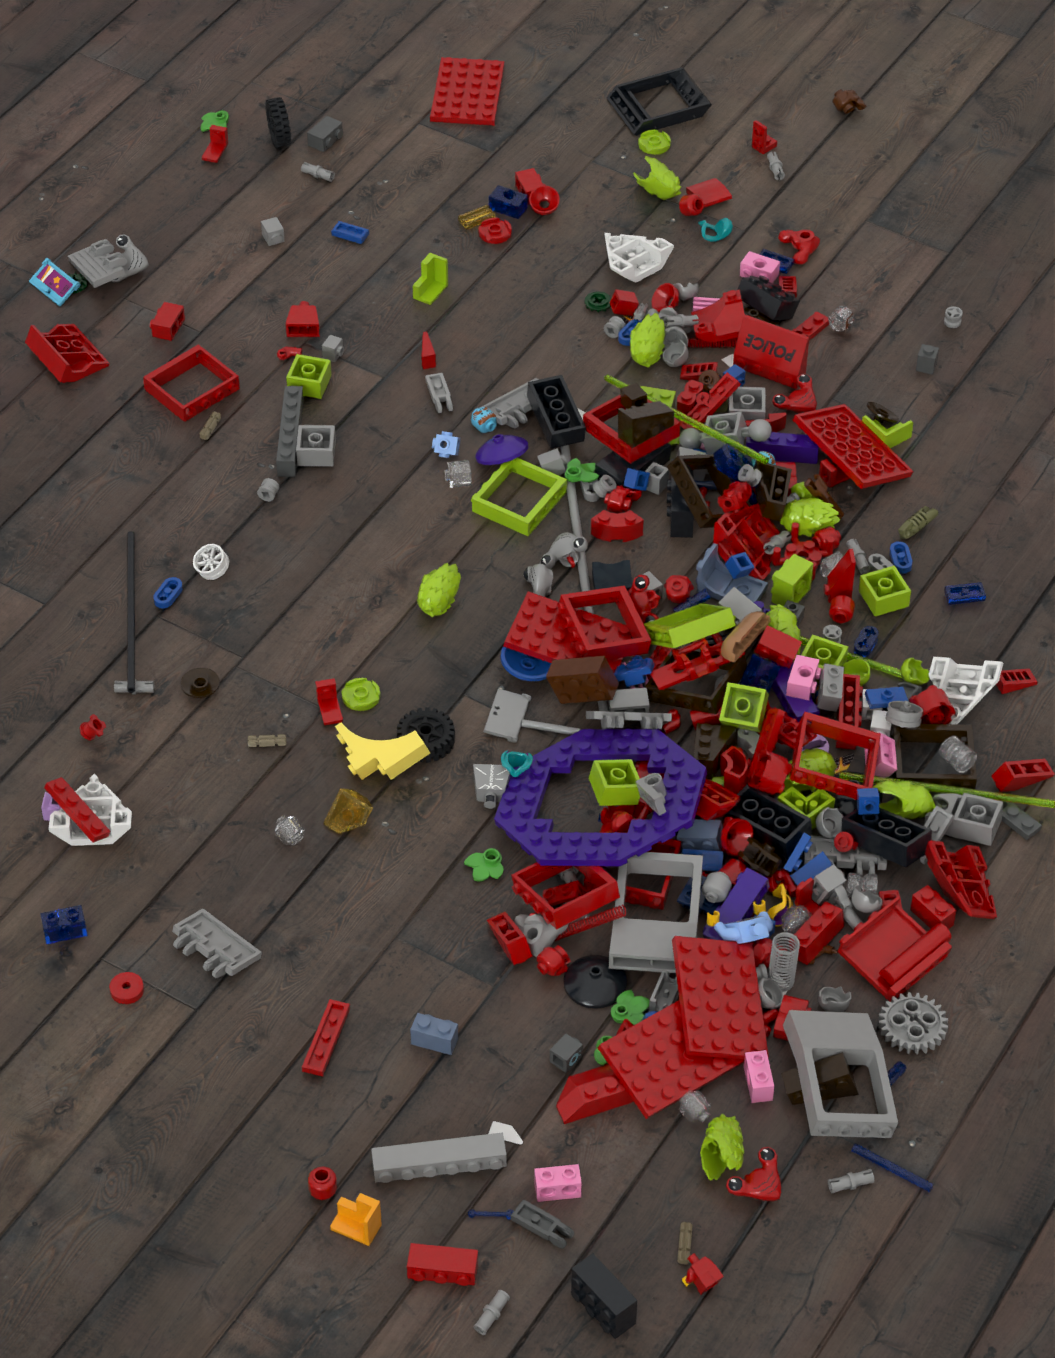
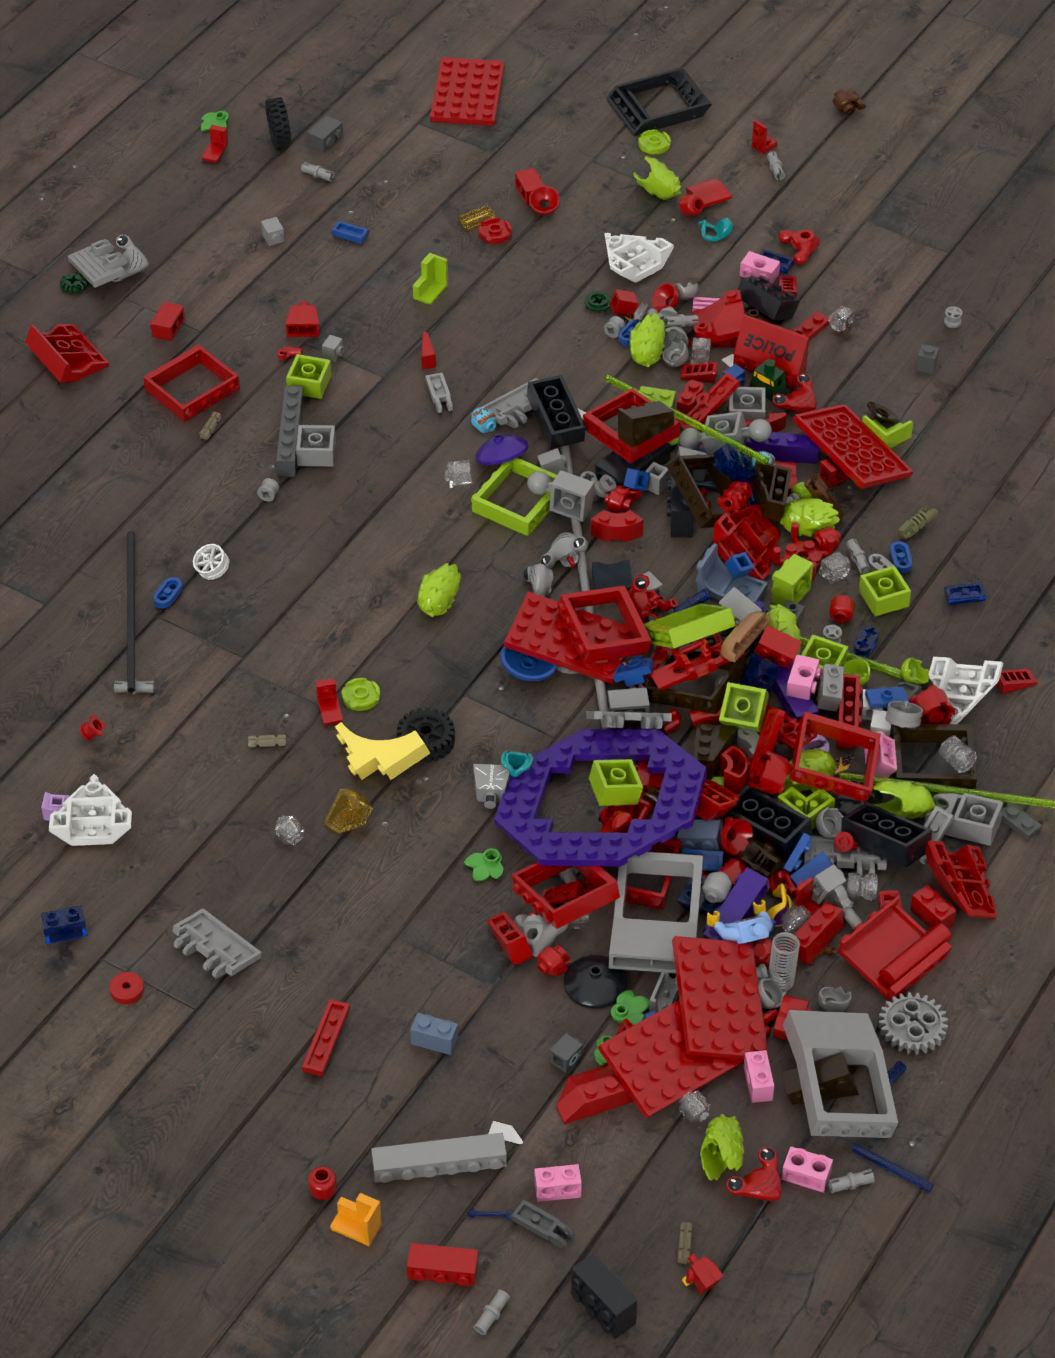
(53, 279): door -> none
(77, 809): red plate -> none
(200, 682): dark brown dish -> none
(452, 447): light blue brick -> none
(508, 202): clear blue brick -> none
(509, 716): light grey door -> none
(549, 727): light grey bar -> none
(569, 493): none -> light grey brick
(580, 472): bright green plate -> none
(582, 679): reddish brown brick -> none
(594, 924): red piece -> none
(633, 396): dark brown brick -> none
(653, 792): light grey plate -> none
(666, 605): none -> red arm
(678, 588): red head -> none
(700, 350): none -> clear brick
(709, 379): reddish brown head -> none
(750, 475): light grey wheel -> none
(770, 378): none -> dark green torso
(777, 541): light grey pin -> none
(805, 1172): none -> bright pink brick
(841, 577): red slope -> none
(865, 901): light grey hair -> none
(868, 801): blue plate -> none
(1019, 774): red slope -> none

